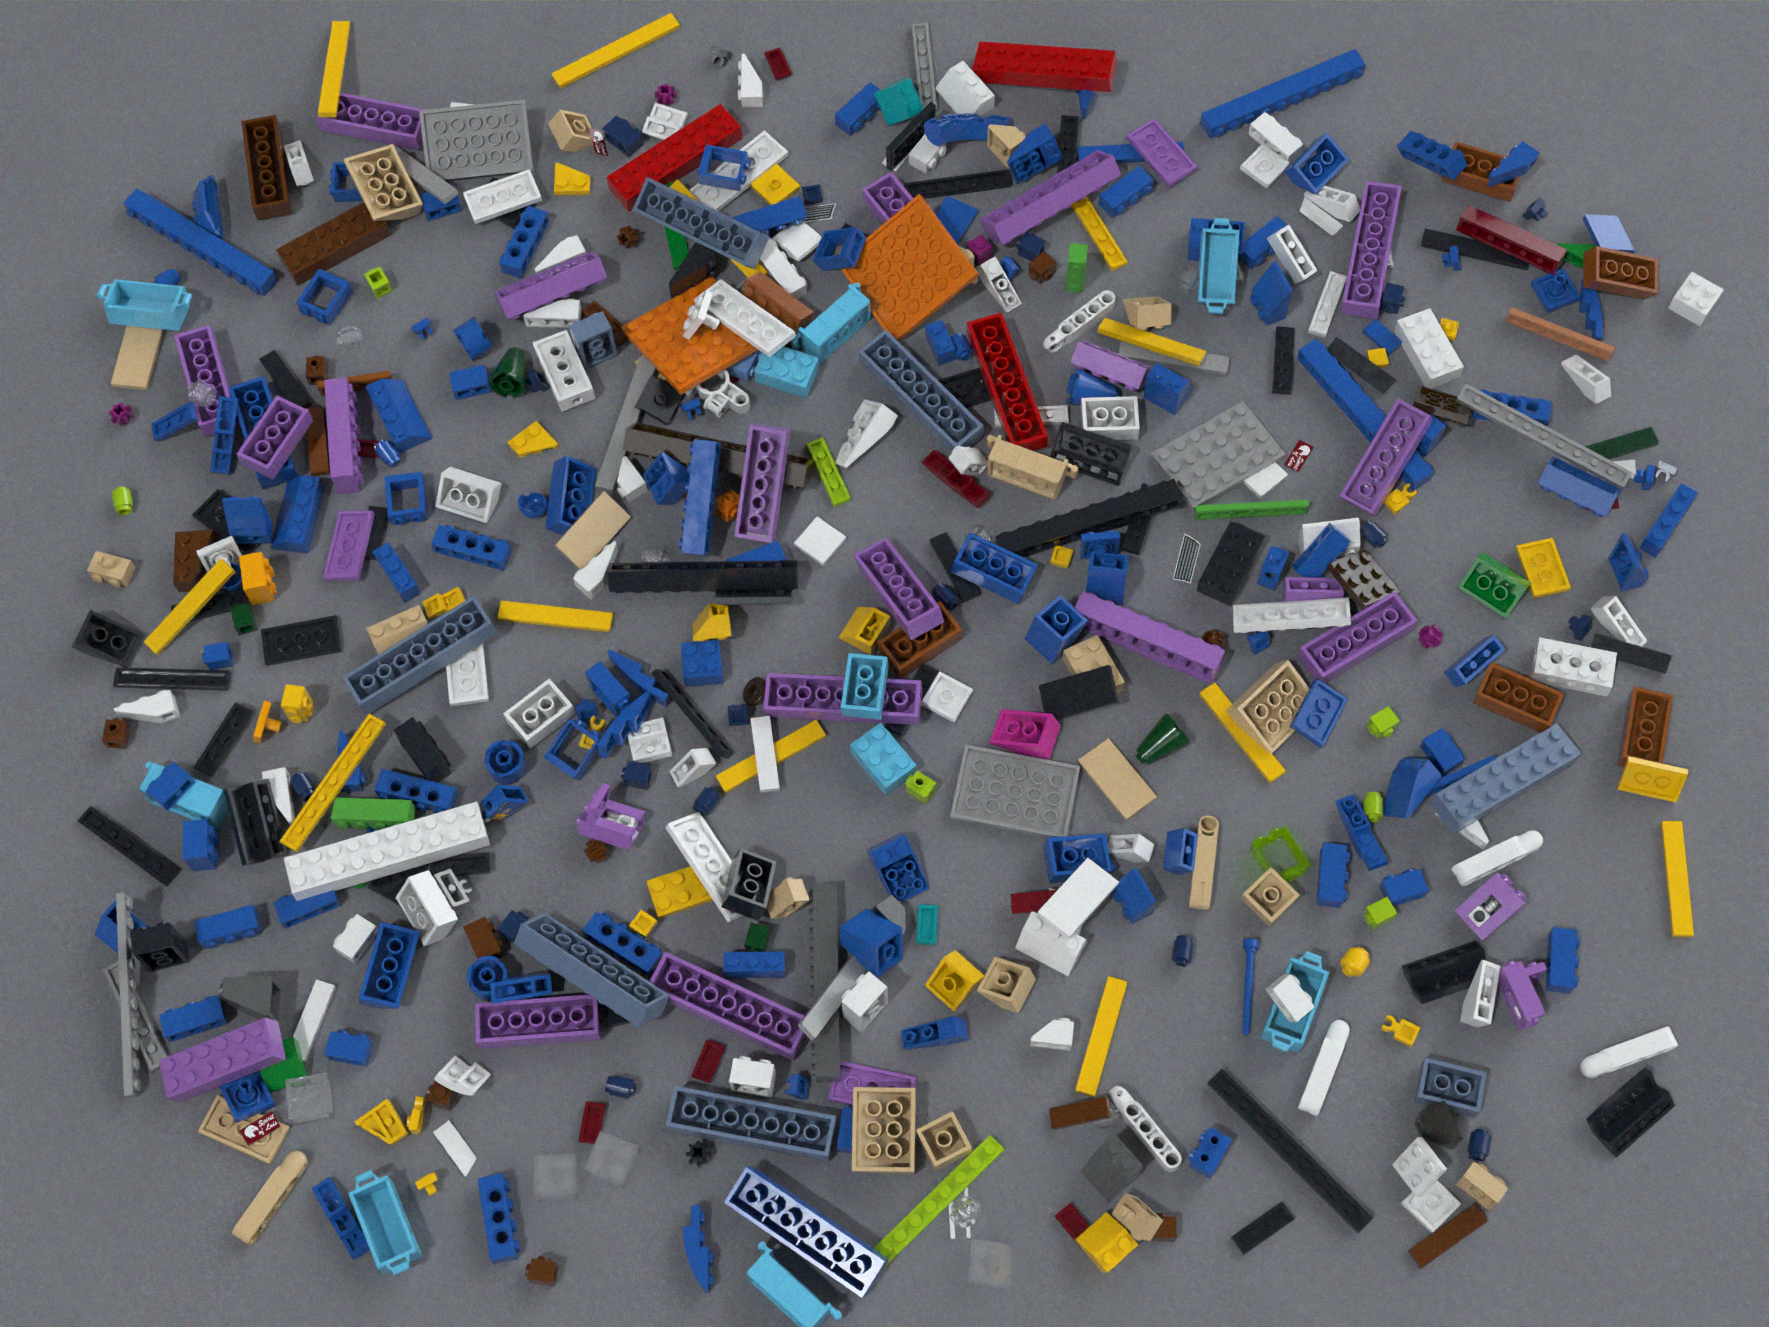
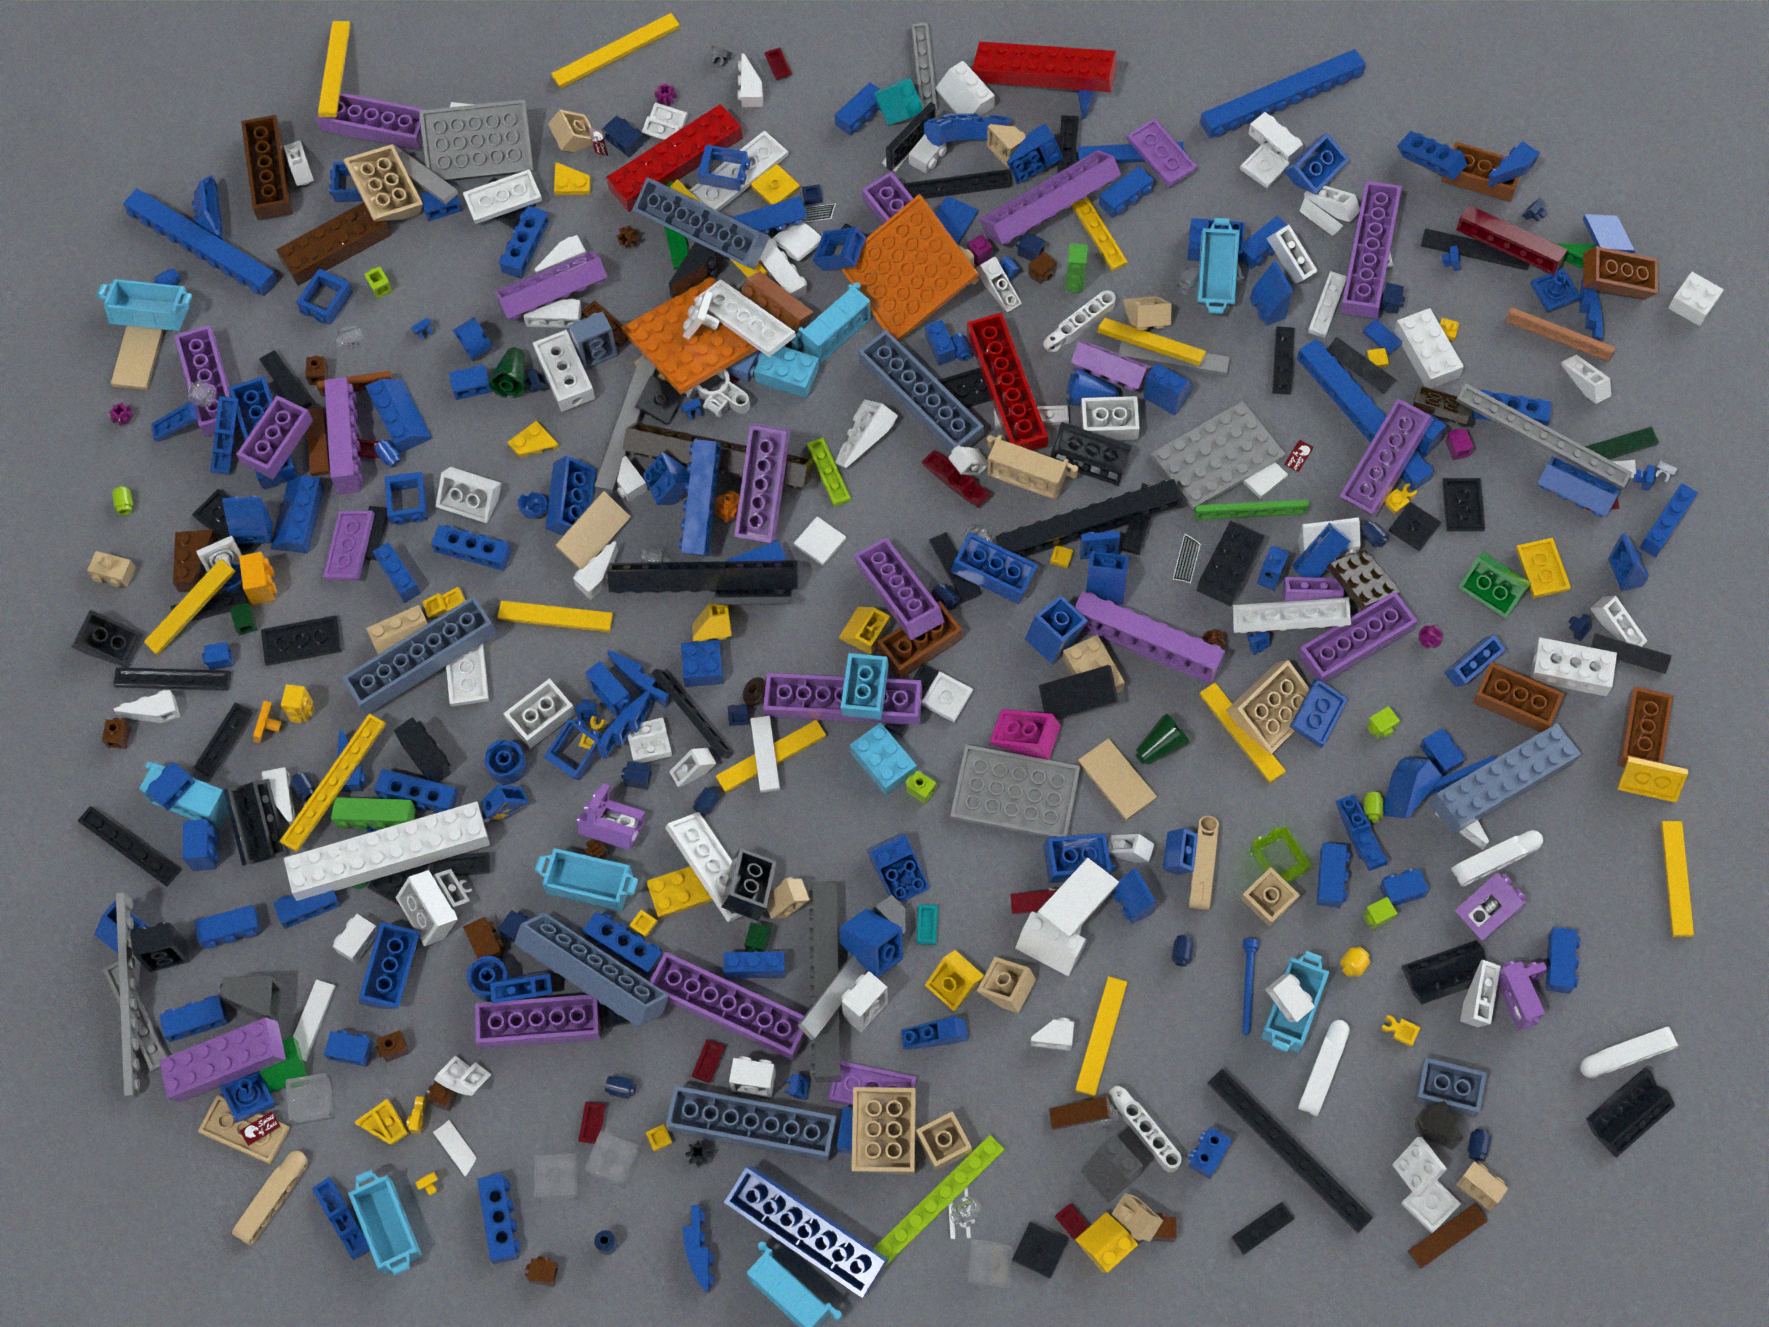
(392, 1046): none -> reddish brown brick
(587, 879): none -> medium azure container
(610, 1246): none -> dark blue brick
(659, 1137): none -> yellow tile
(1039, 1250): none -> black plate
(1414, 526): none -> black plate
(1459, 444): none -> magenta brick
(1463, 504): none -> black tile

